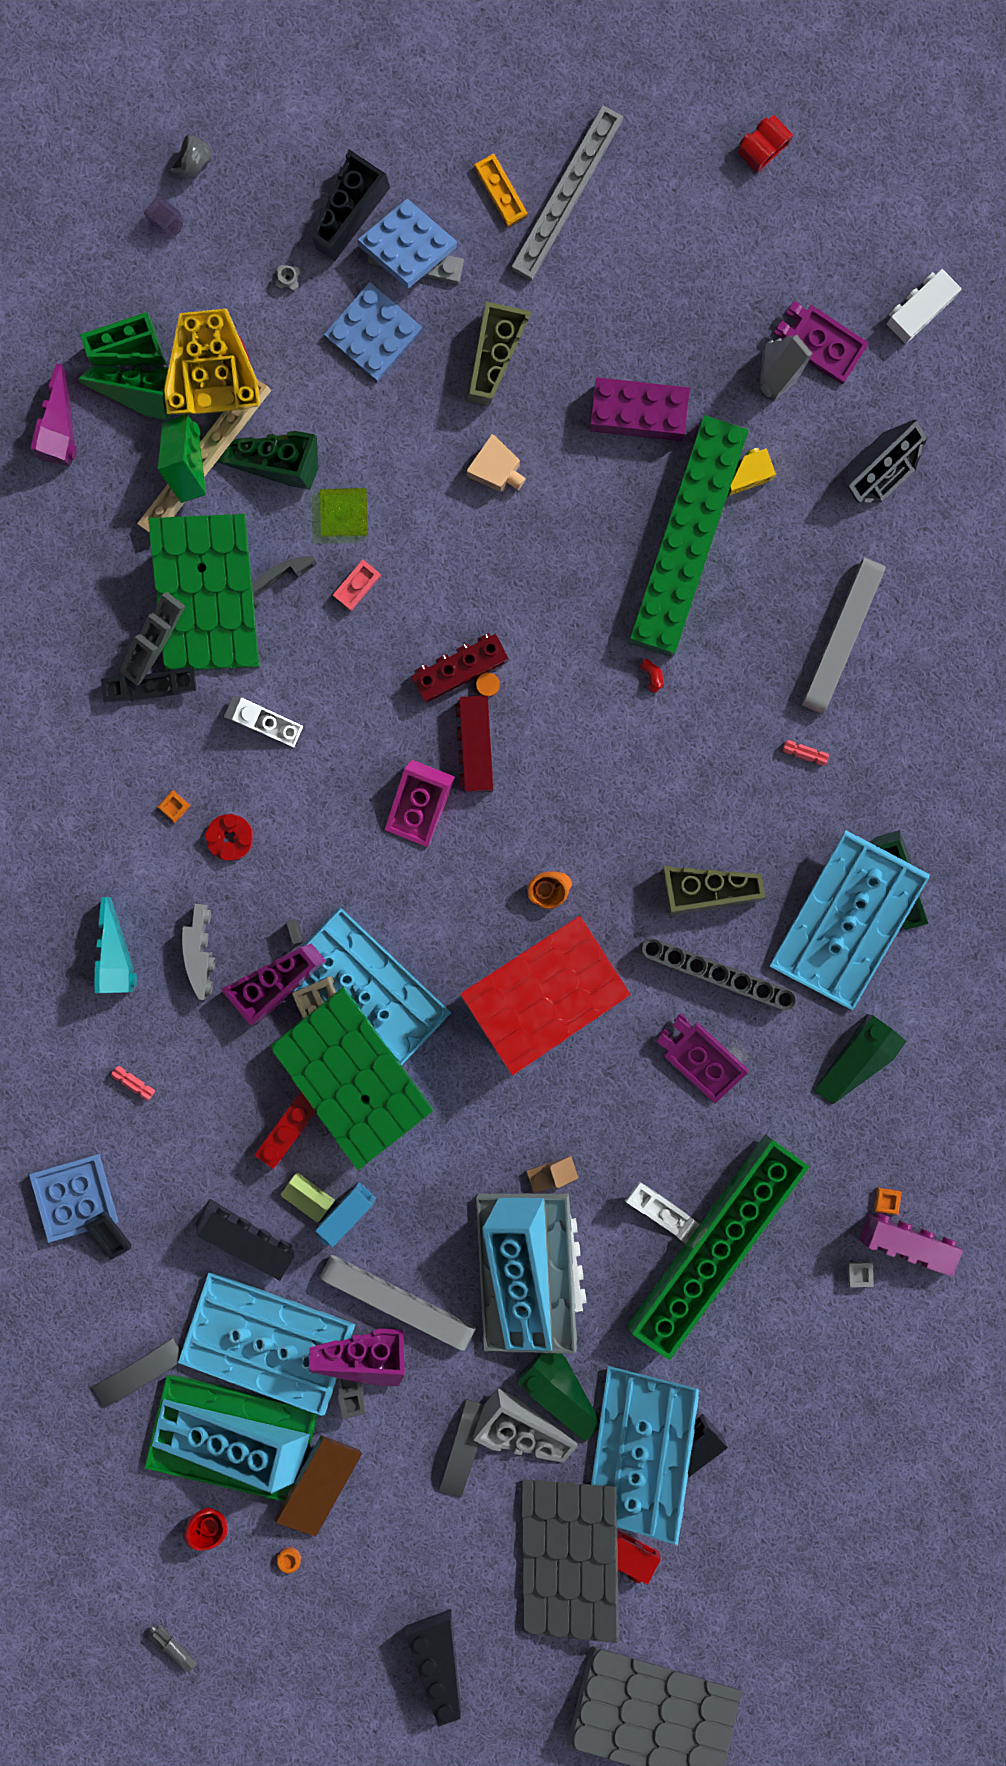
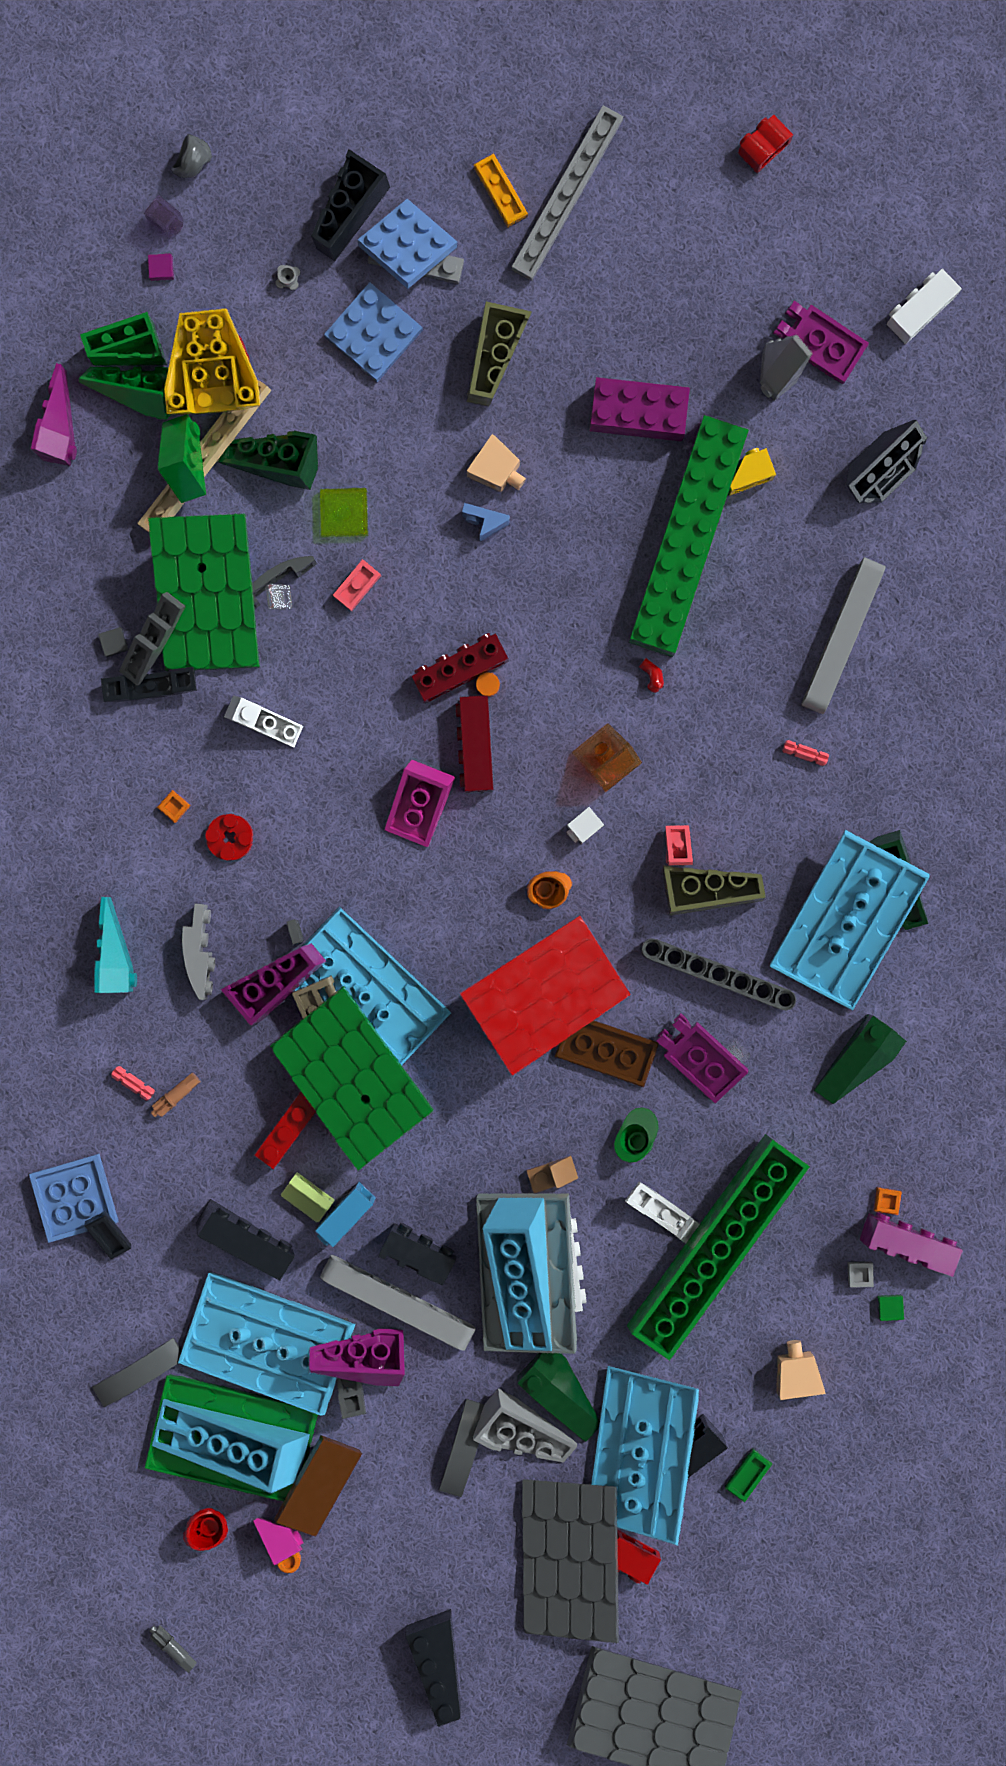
(113, 642): none -> dark grey tile
(161, 267): none -> magenta tile
(171, 1098): none -> nougat piece
(278, 1539): none -> dark pink slope
(279, 597): none -> clear plate
(418, 1253): none -> black wedge
(491, 520): none -> medium blue slope
(584, 826): none -> white brick
(607, 757): none -> clear orange slope
(610, 1052): none -> reddish brown tile
(636, 1135): none -> green piece
(678, 845): none -> coral slope
(748, 1475): none -> green tile
(798, 1373): none -> light nougat torso
(890, 1307): none -> green tile

